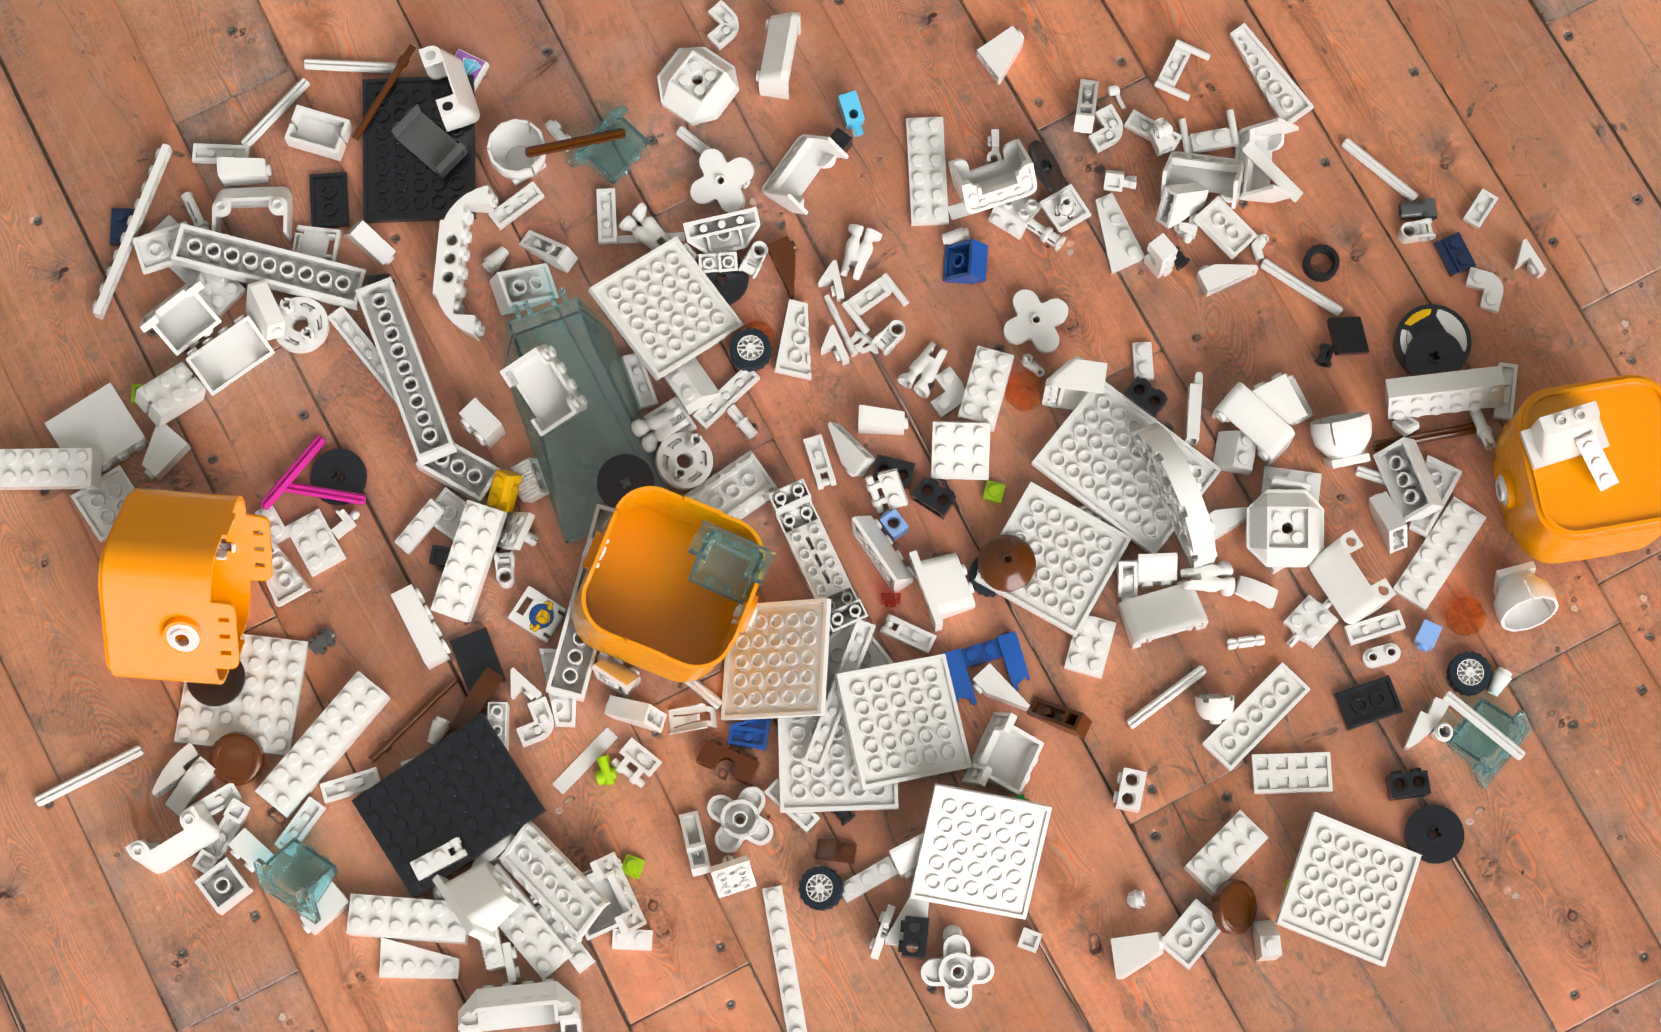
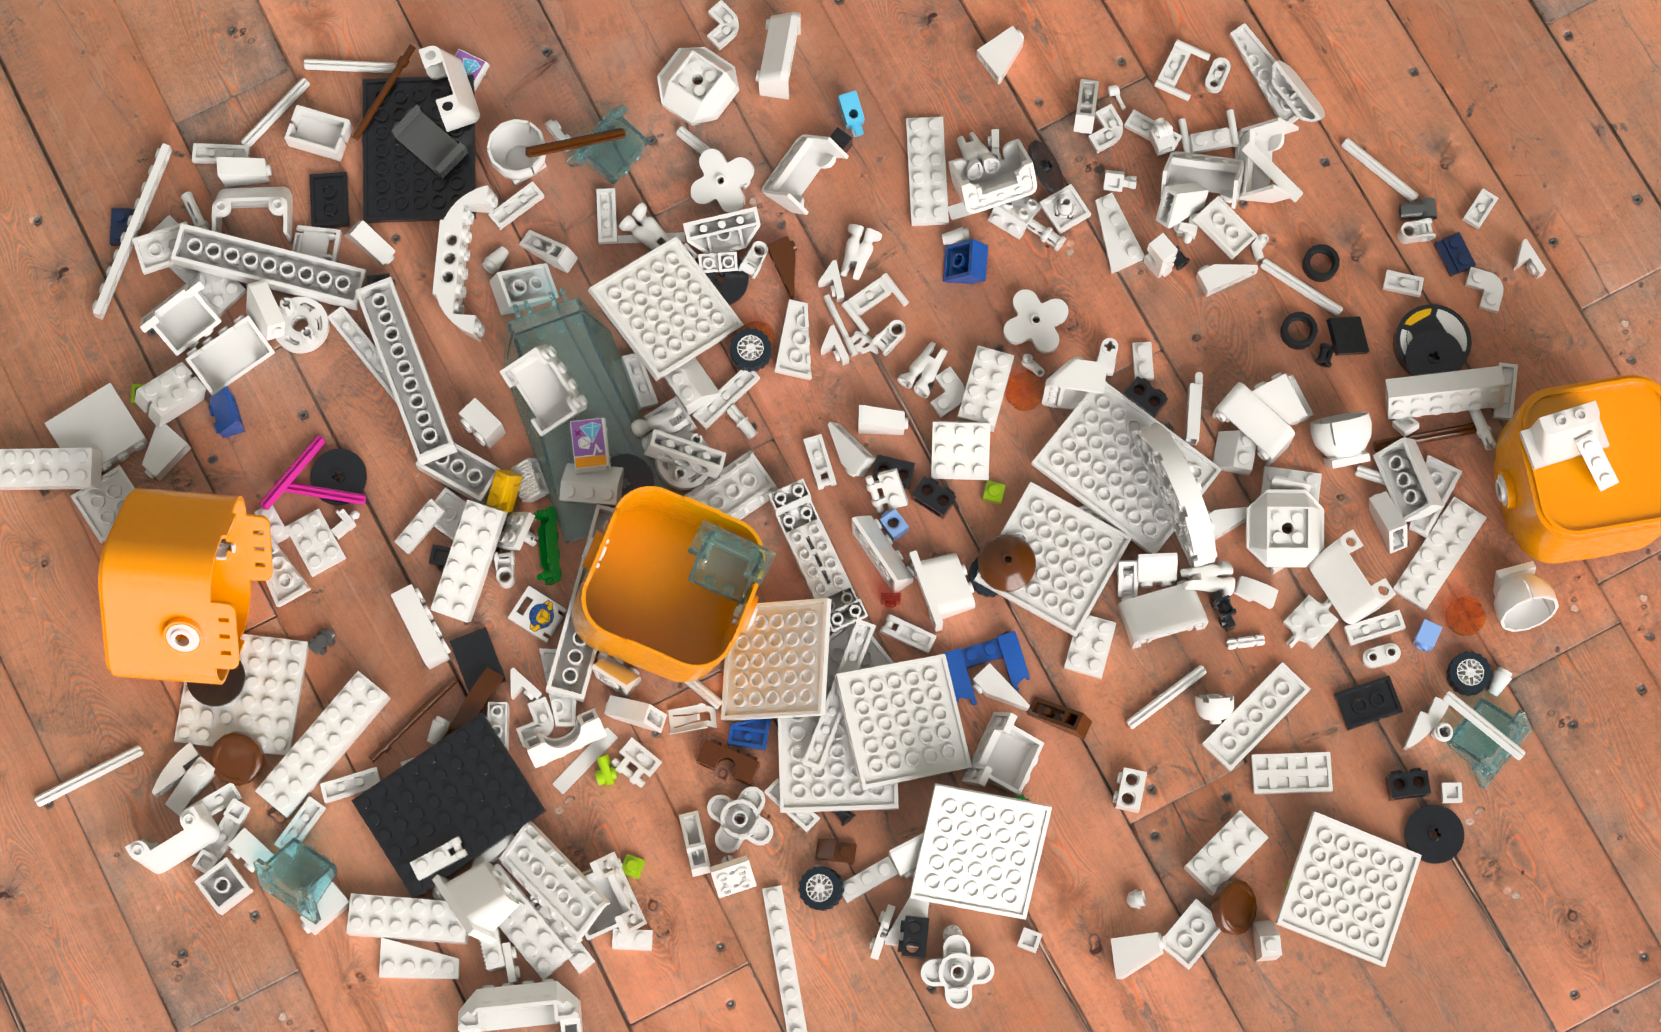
(226, 413): none -> blue slope
(546, 749): none -> white arch
(548, 546): none -> green piece
(590, 445): none -> piece
(592, 487): none -> white slope
(685, 453): none -> white brick
(976, 151): none -> white piece
(1108, 356): none -> white piece
(1217, 76): none -> white plate
(1224, 610): none -> black plate
(1296, 93): none -> white brick
(1299, 316): none -> black tyre
(1403, 283): none -> white plate
(1451, 792): none -> white plate

